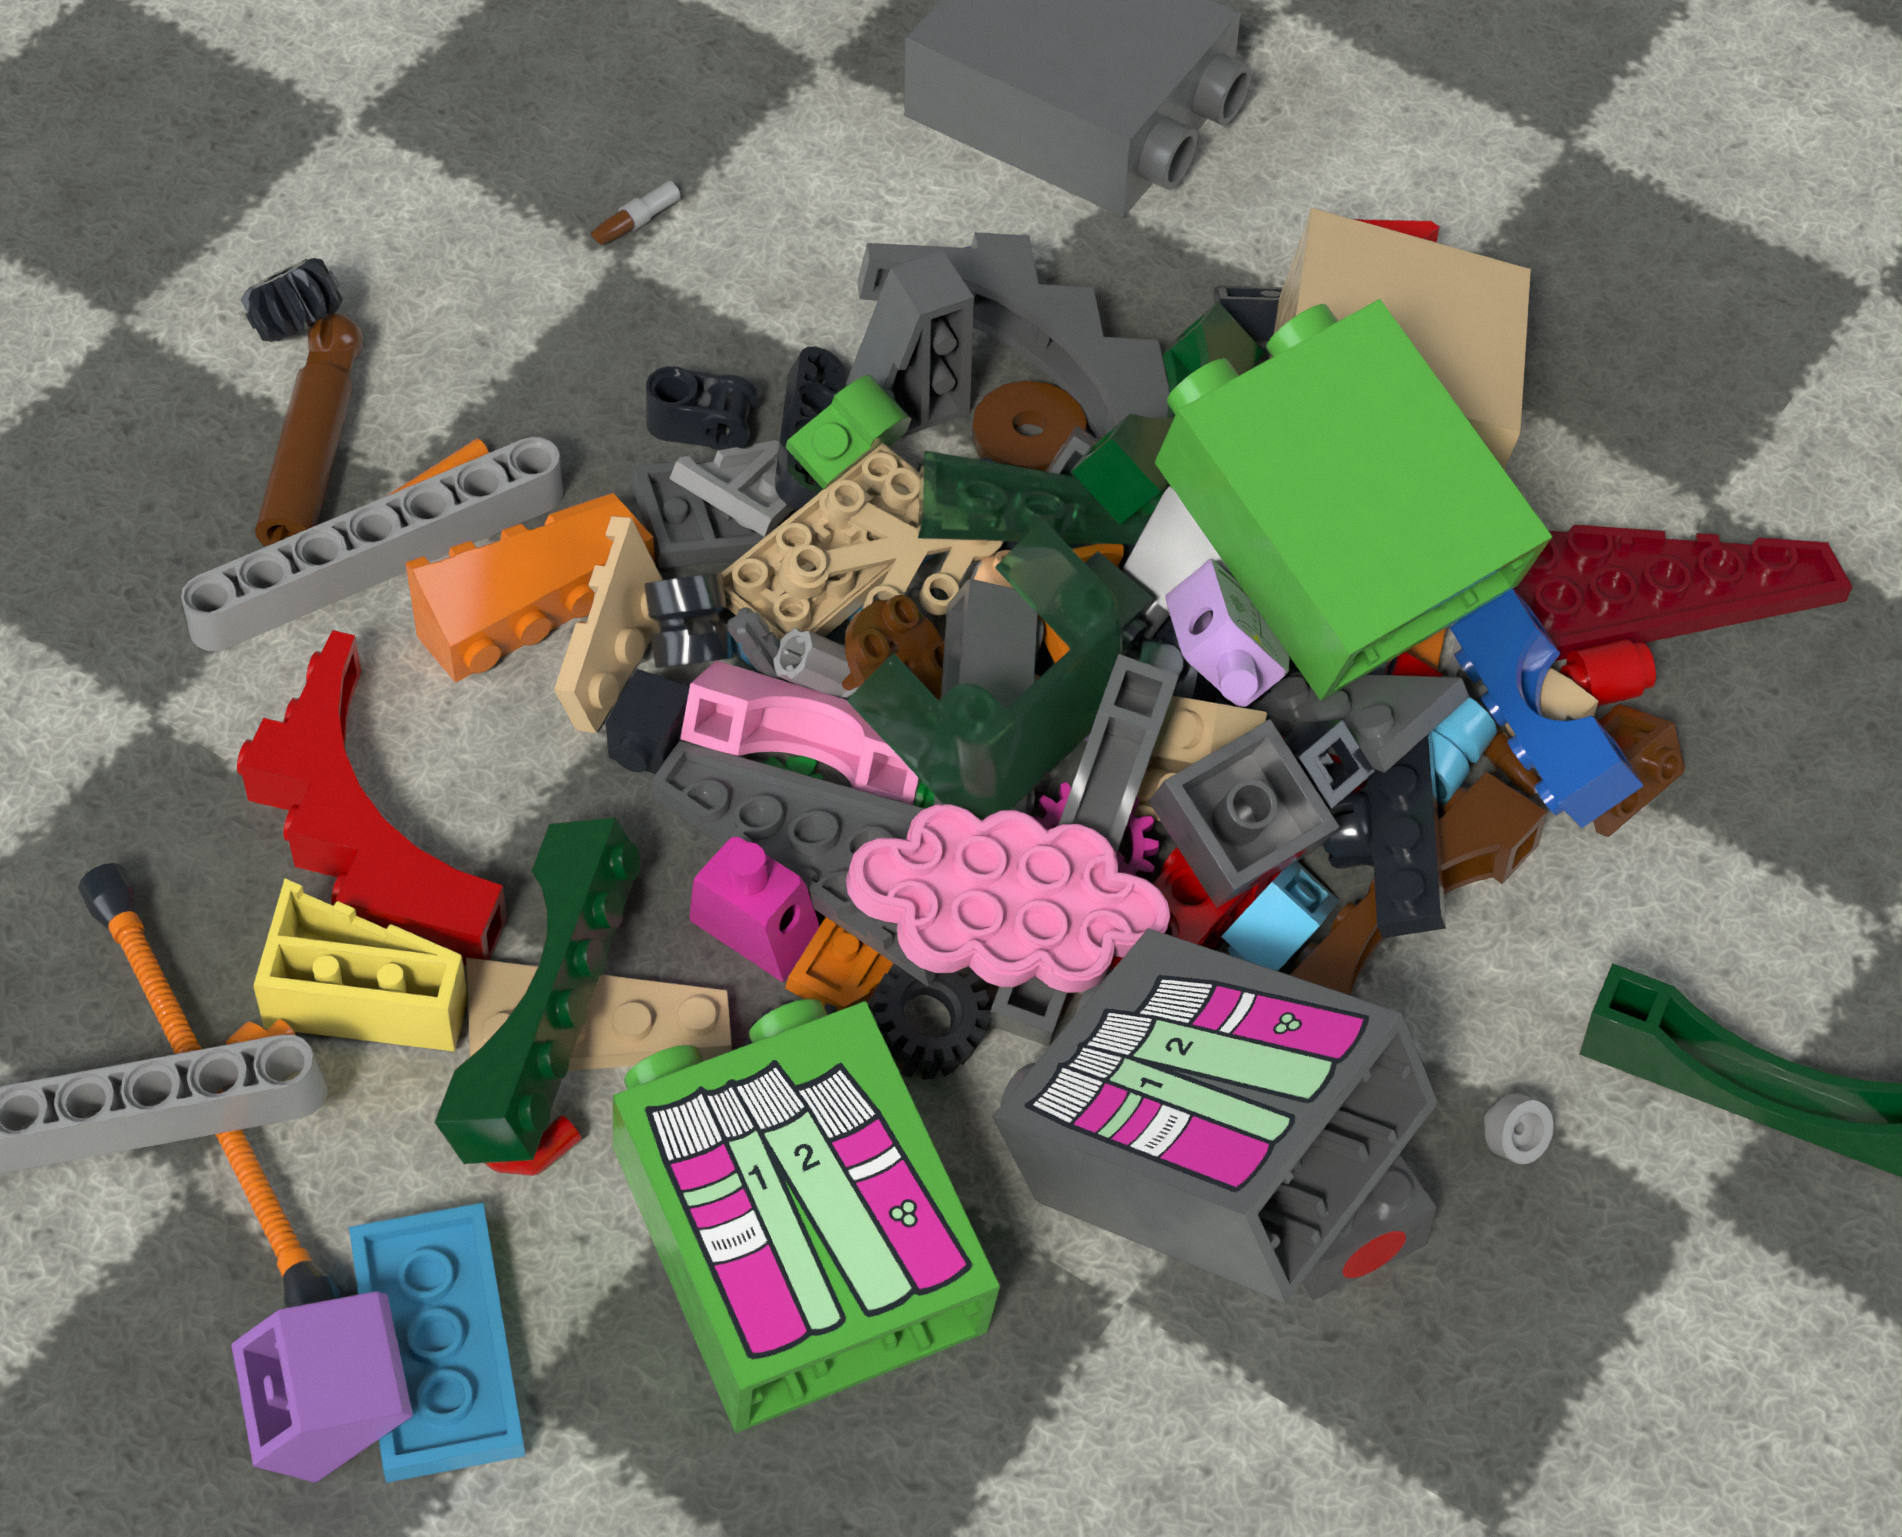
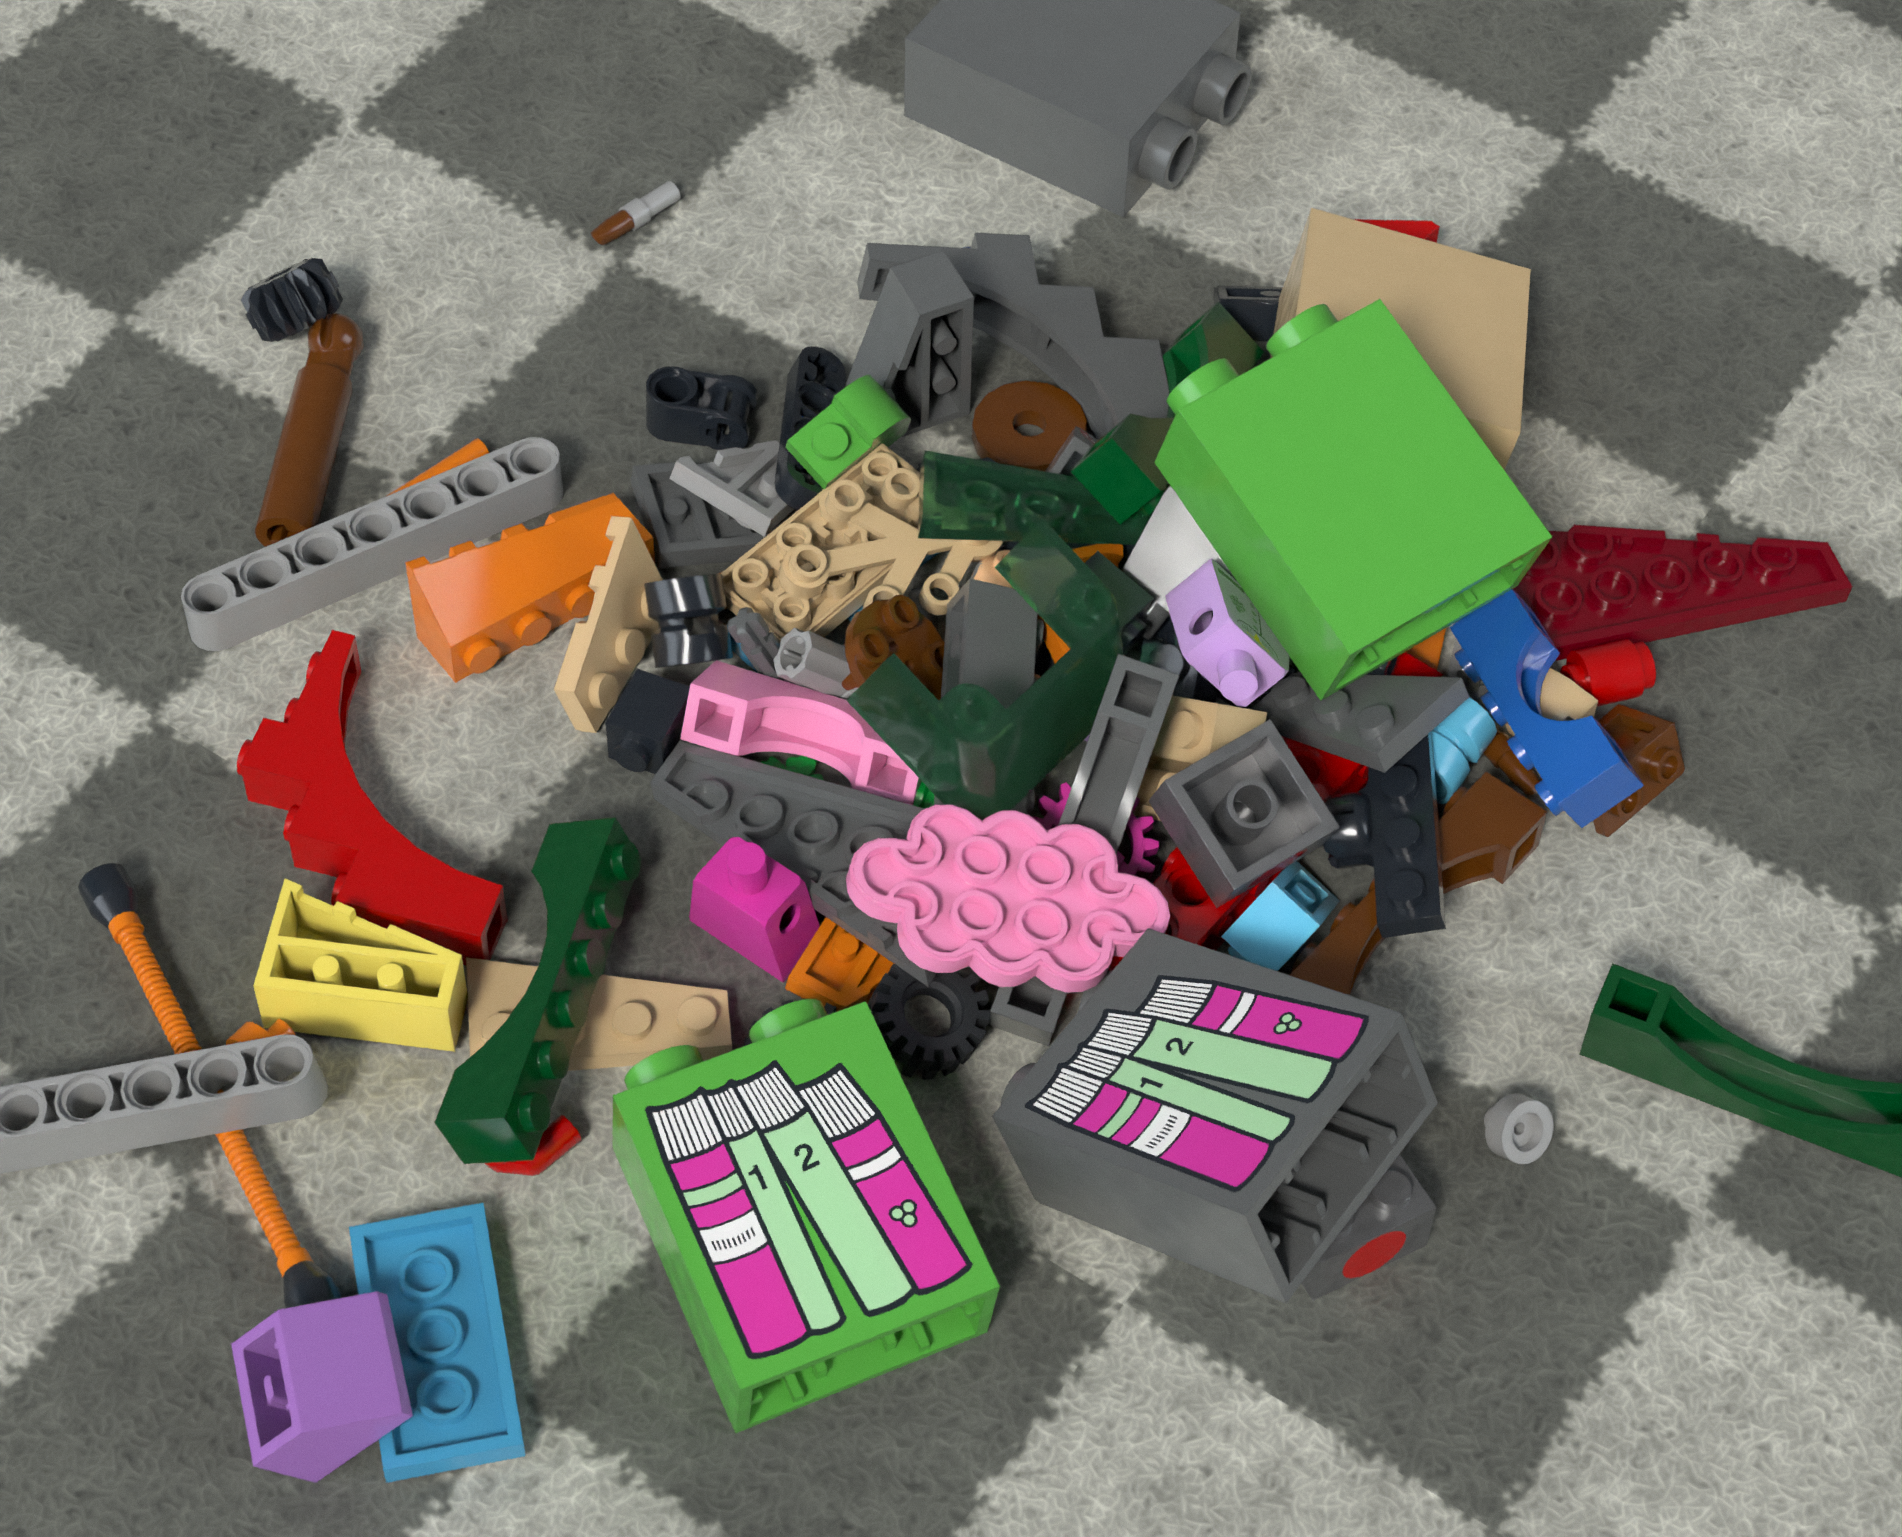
(1330, 779): black brick -> none

